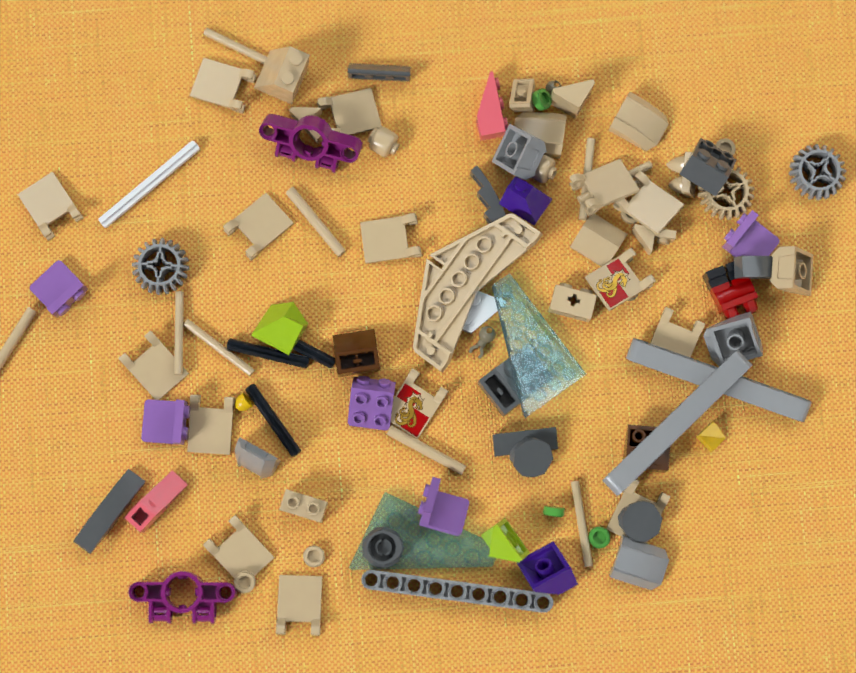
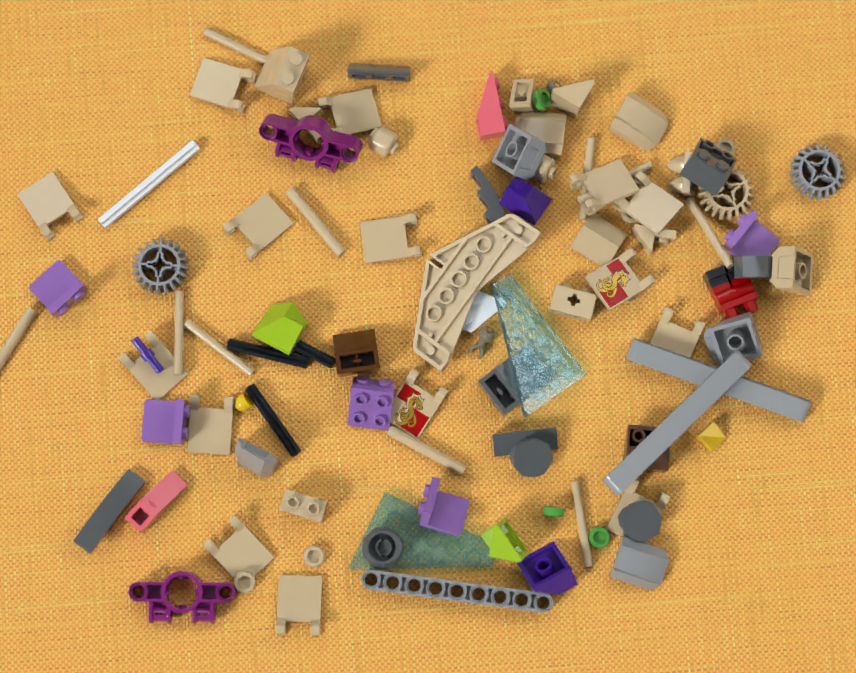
(147, 355): none -> dark purple bar
(709, 232): none -> tan bar

